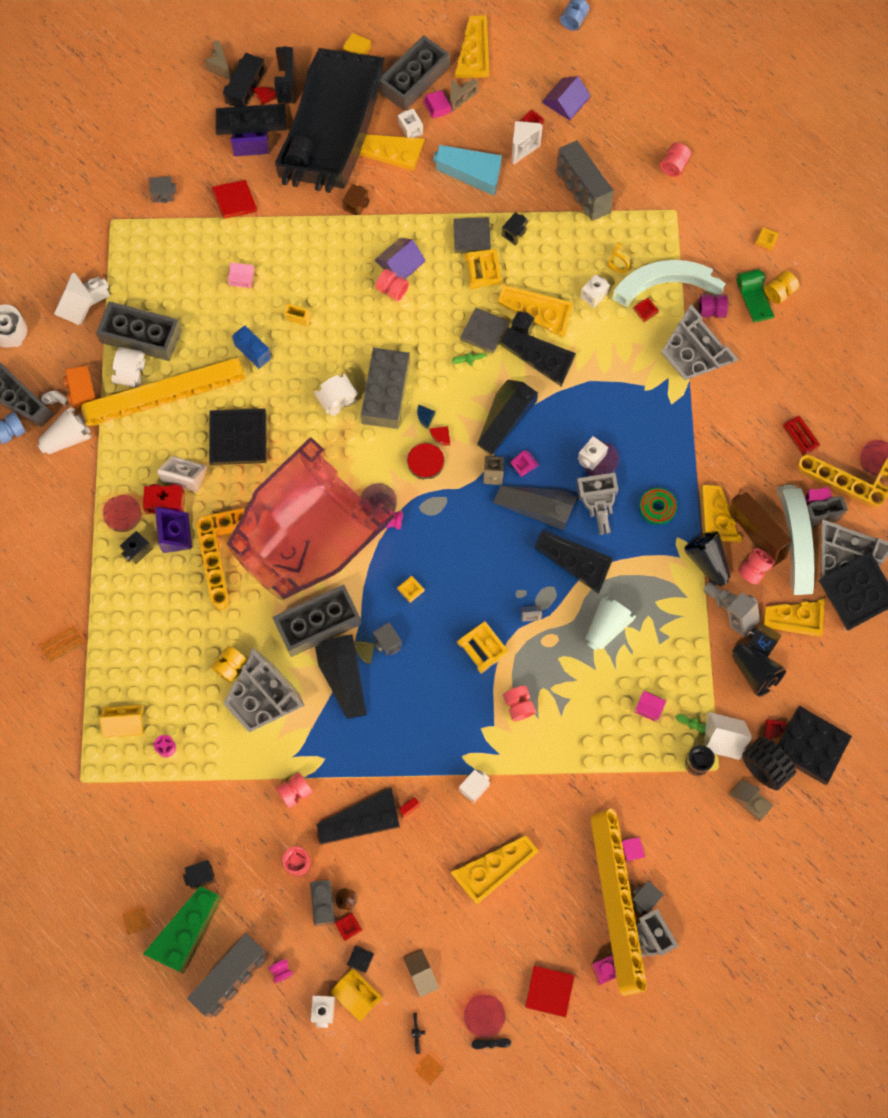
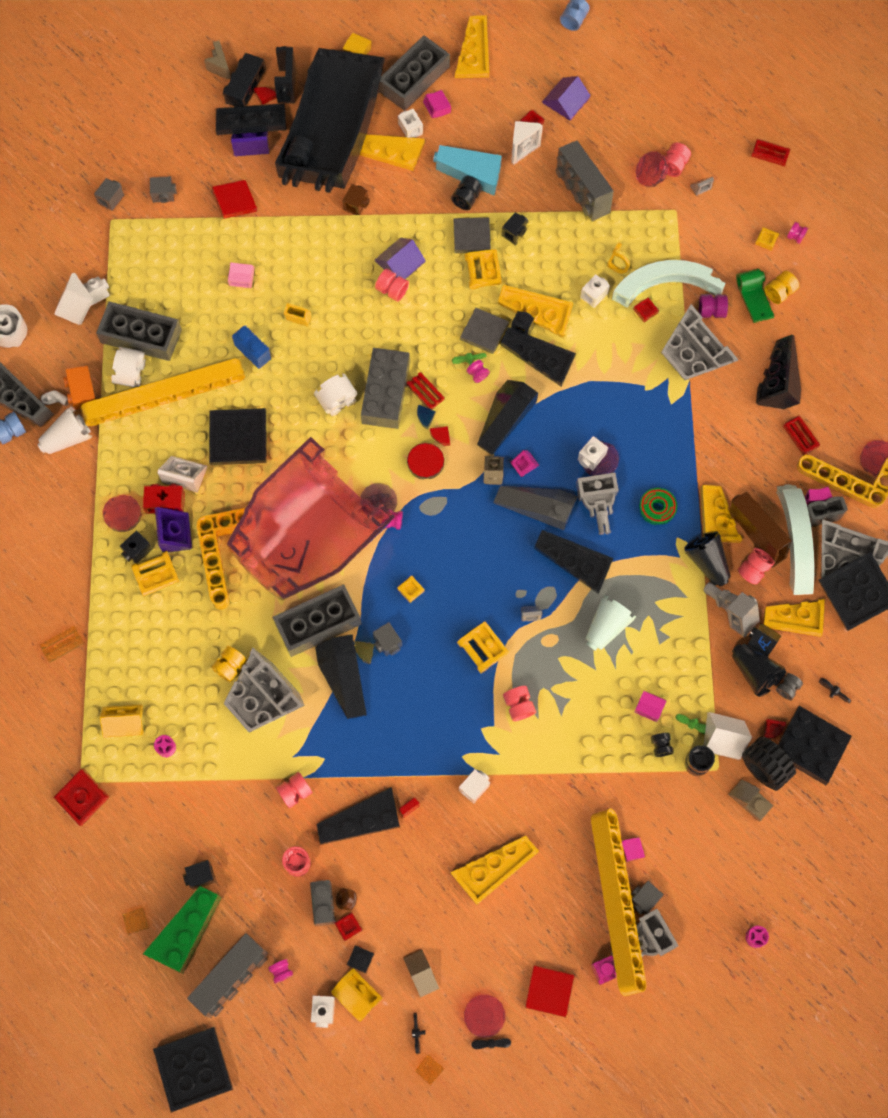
(81, 797): none -> red tile
(109, 194): none -> dark grey brick
(157, 578): none -> yellow plate
(193, 1069): none -> black plate
(410, 384): none -> red tile
(460, 95): dark tan slope -> none
(466, 193): none -> black wheel
(478, 371): none -> dark pink wheel
(651, 169): none -> clear pink tile
(662, 744): none -> black wheel
(702, 185): none -> light grey slope
(760, 936): none -> dark pink wheel
(770, 154): none -> red tile
(782, 380): none -> black wedge
(789, 686): none -> dark grey wheel
(797, 233): none -> dark pink wheel
(834, 690): none -> black piece

